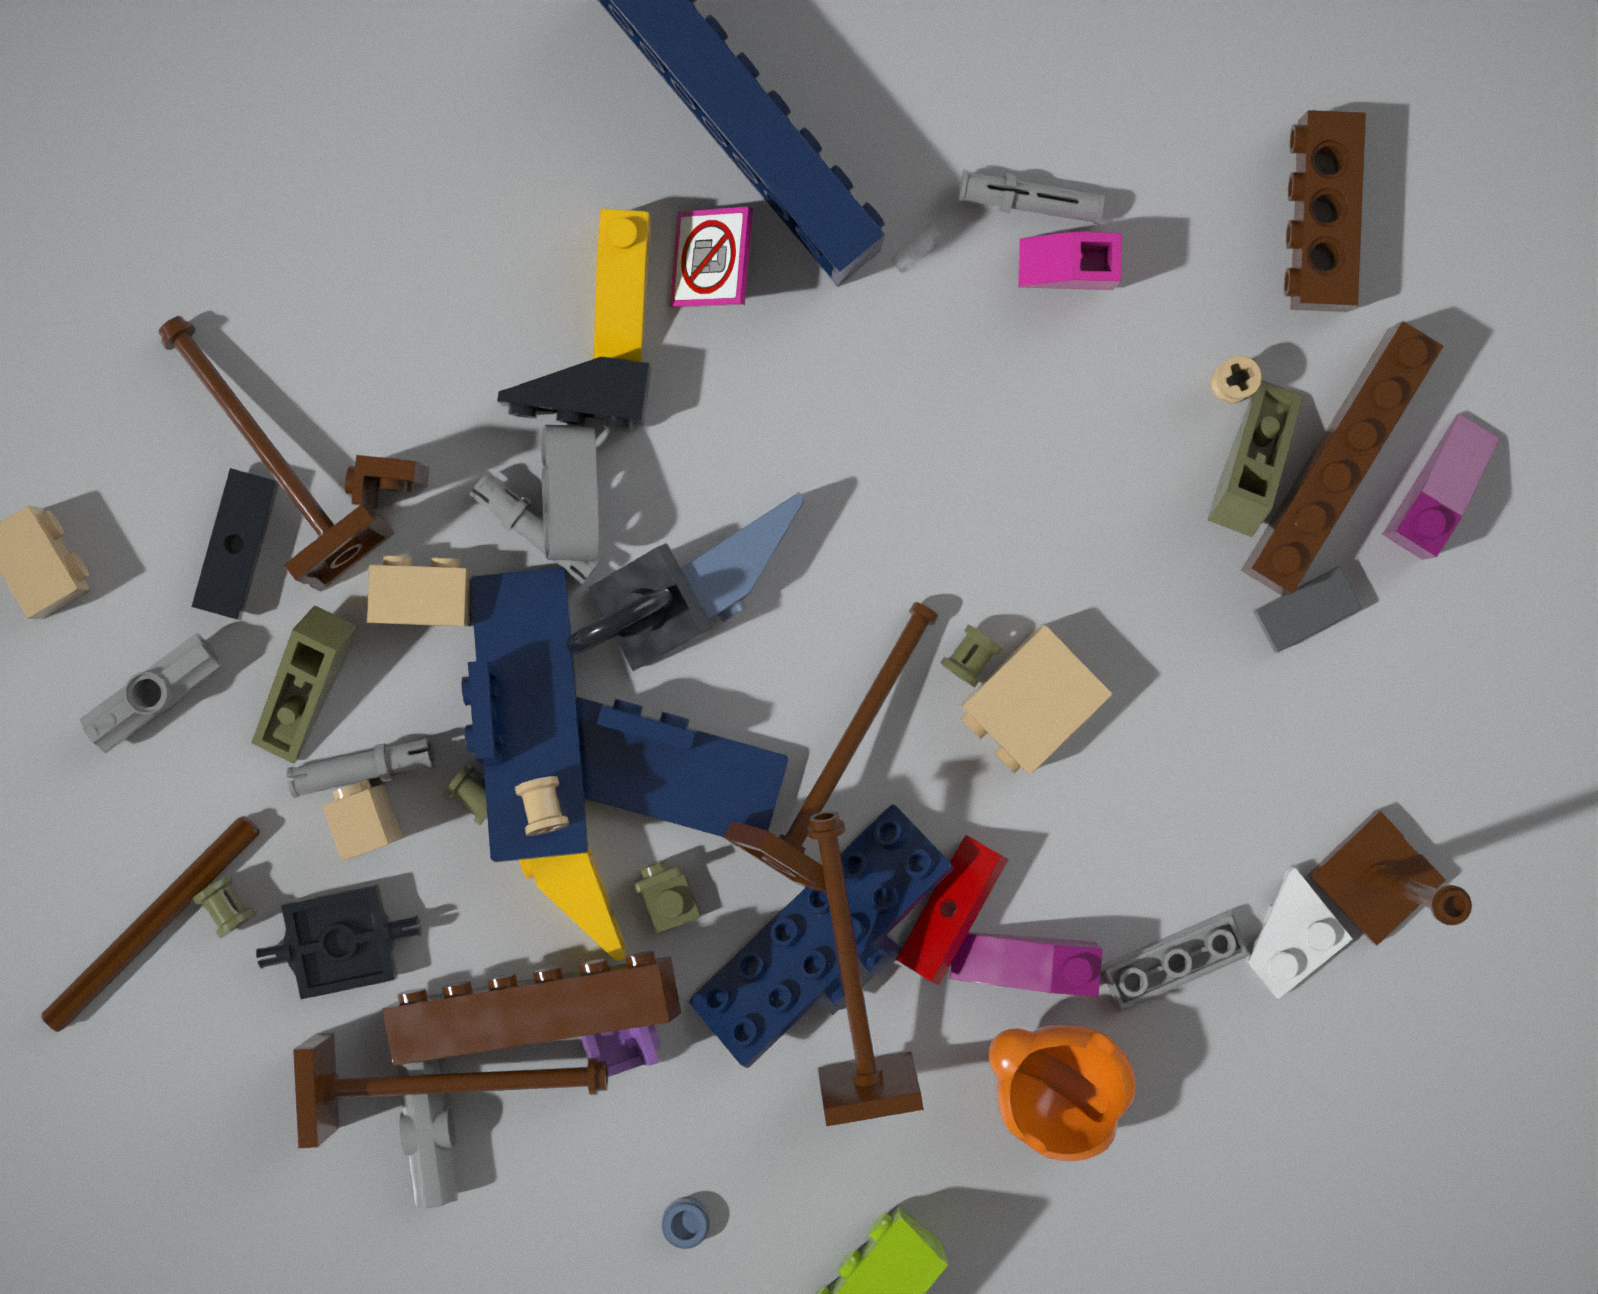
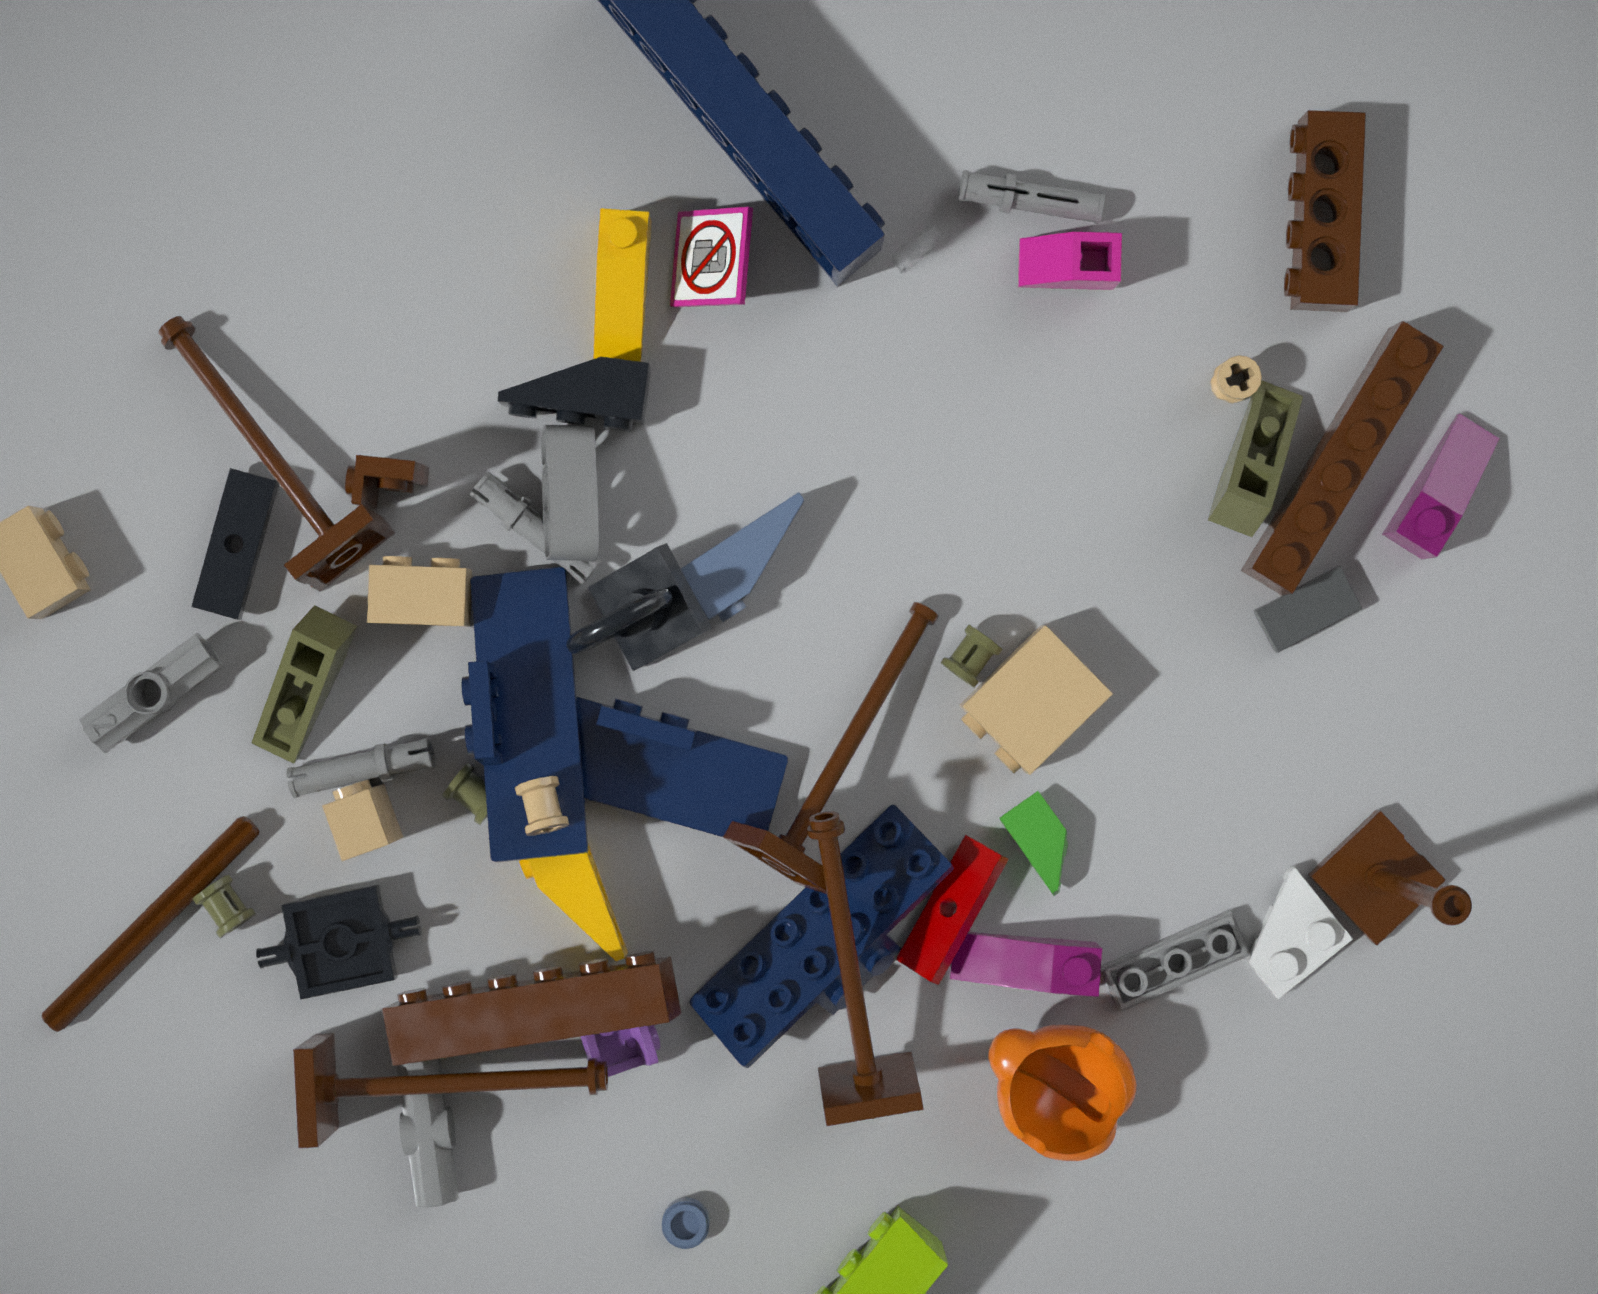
(667, 895): olive bracket -> none
(1039, 838): none -> bright green slope

